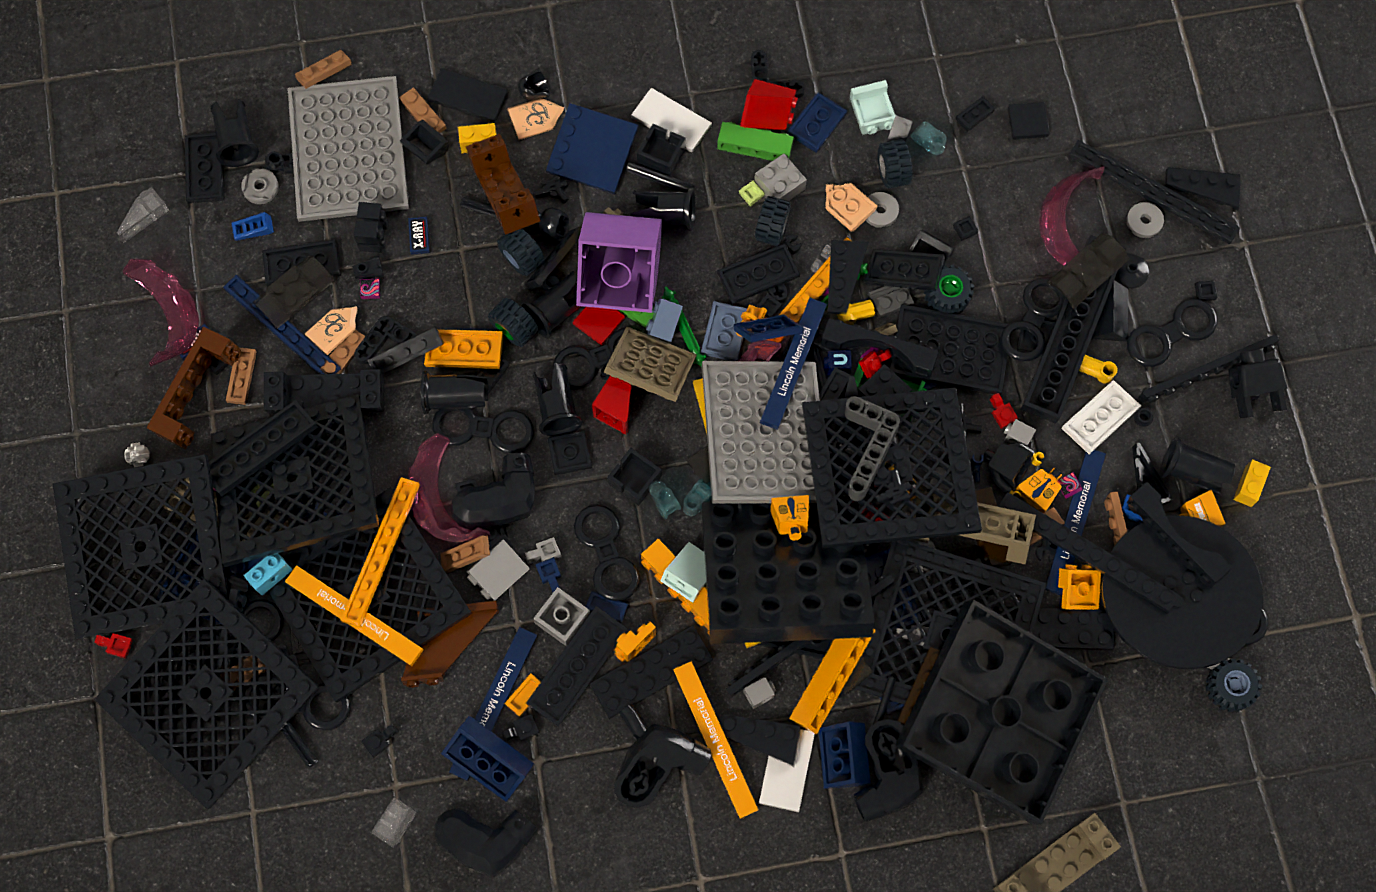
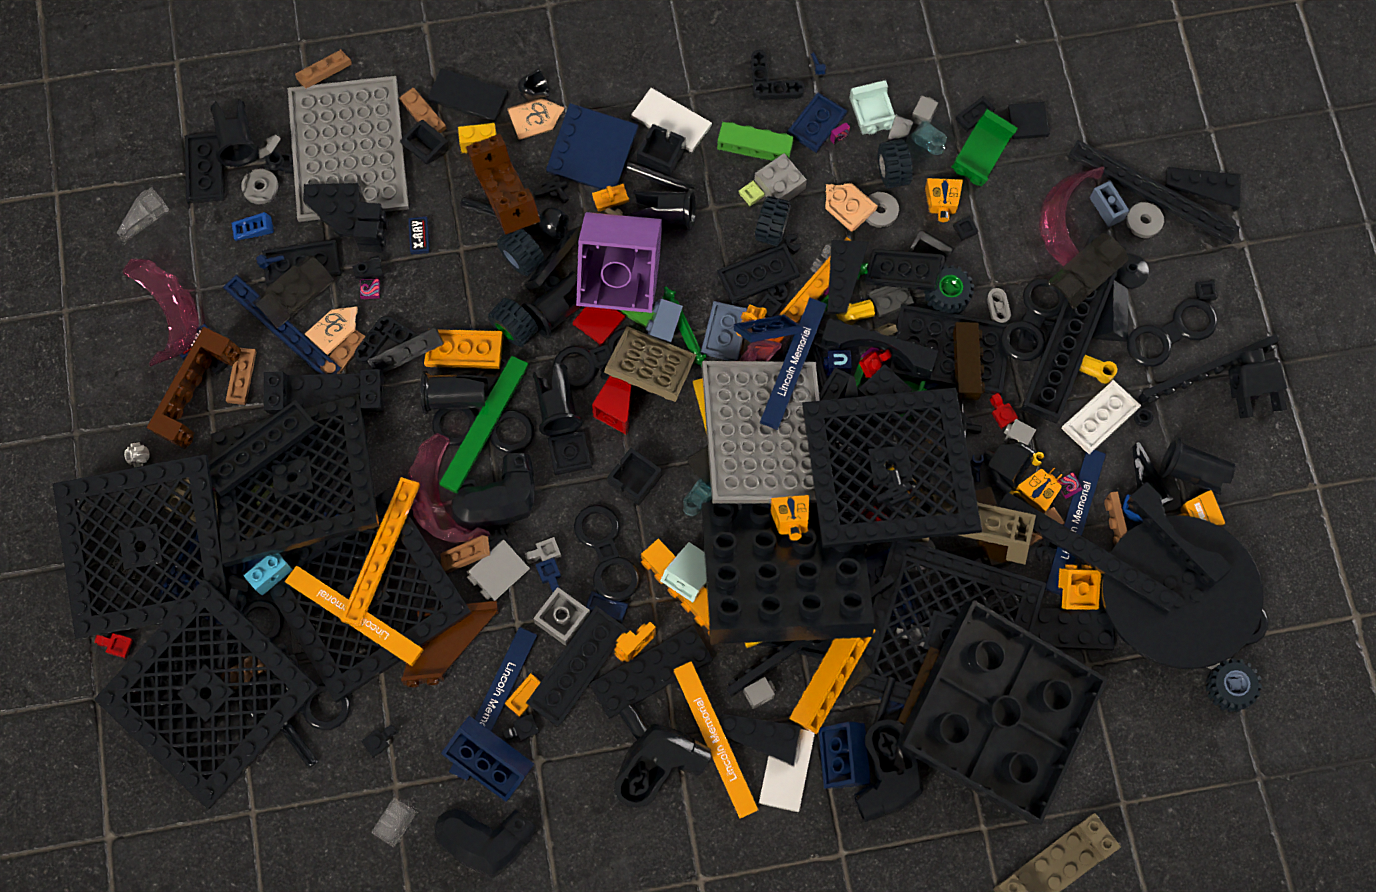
(263, 262): none -> dark blue hand
(268, 146): none -> light grey tile
(334, 205): none -> black plate
(484, 424): none -> green tile
(610, 197): none -> light orange hips
(666, 501): clear light blue piece -> none
(768, 106): red slope -> none
(819, 68): none -> dark blue hand
(840, 133): none -> magenta tile
(875, 447): dark grey beam -> none
(924, 110): none -> light grey brick
(943, 196): none -> light orange torso
(967, 361): none -> dark brown brick
(983, 147): none -> green panel
(1000, 307): none -> light grey plate
(1109, 204): none -> sand blue brick
(1251, 483): yellow brick -> none

